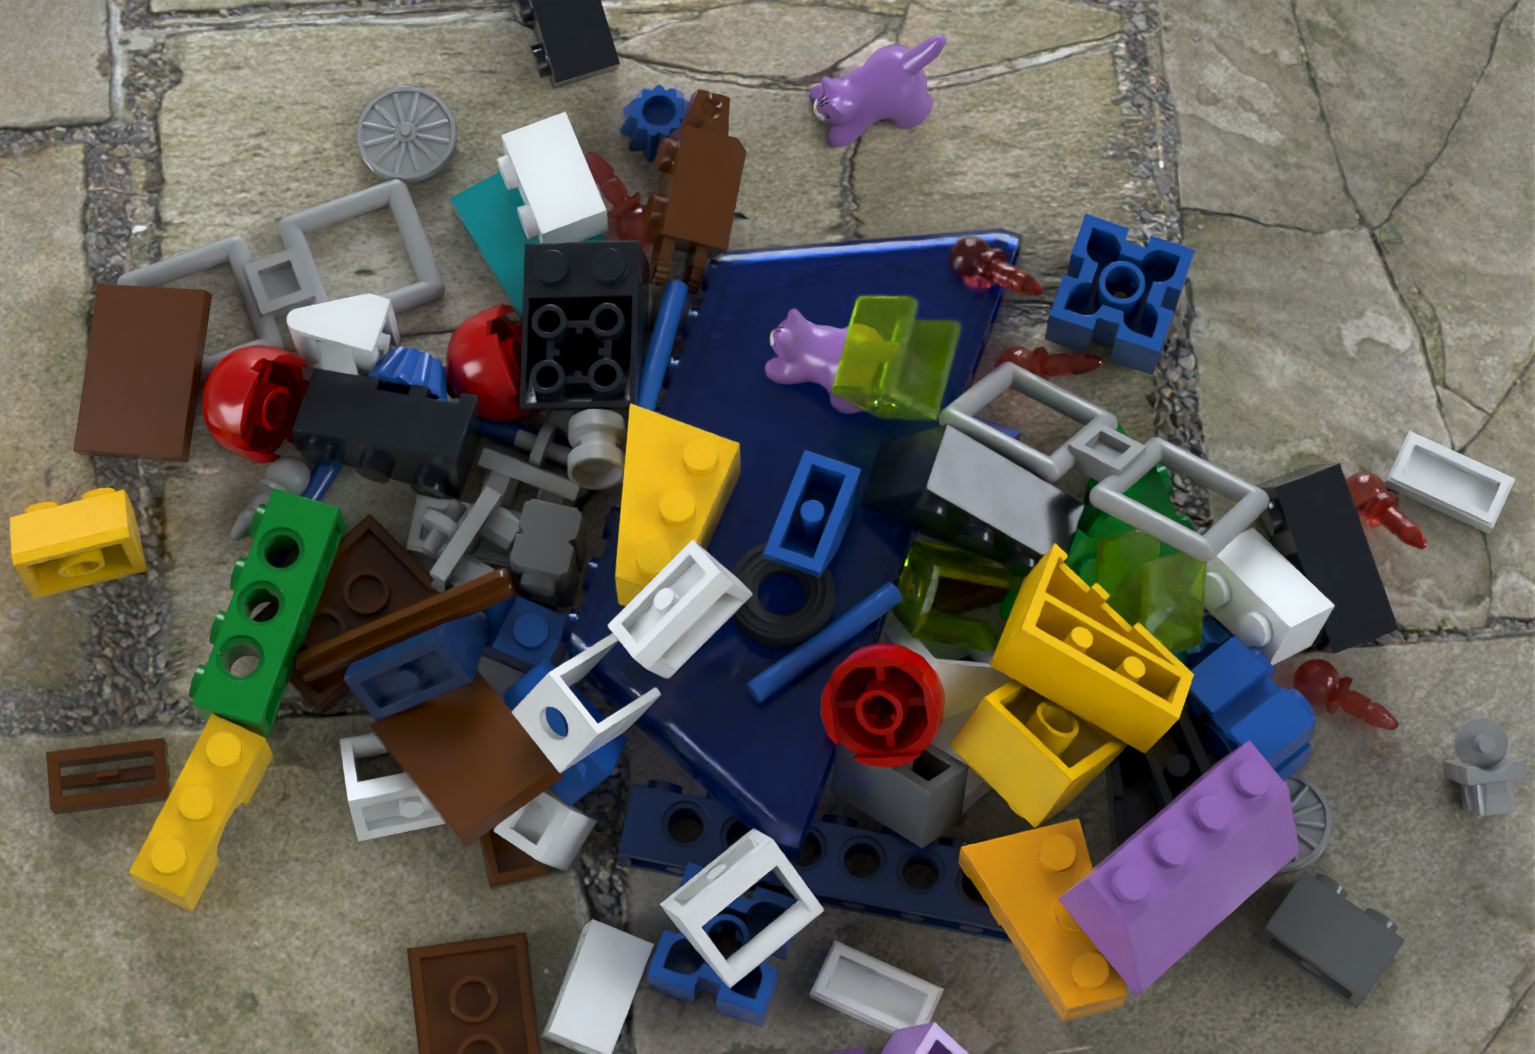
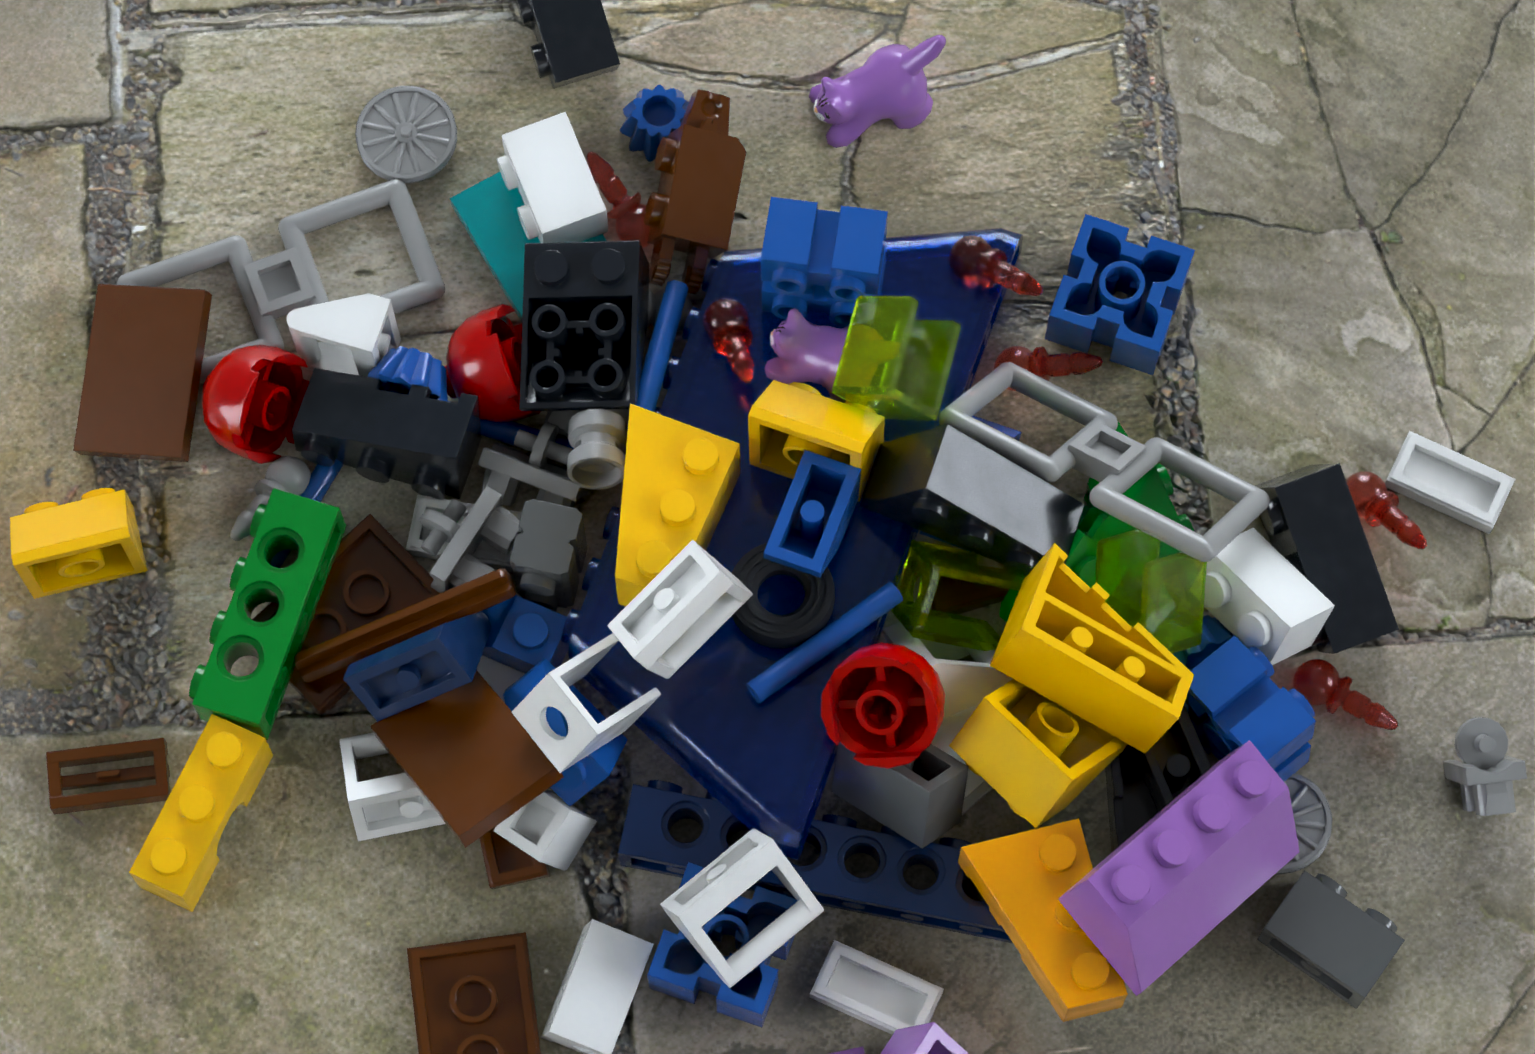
(728, 327): none -> clear red bar
(799, 419): none -> yellow slope
(821, 258): none -> blue brick

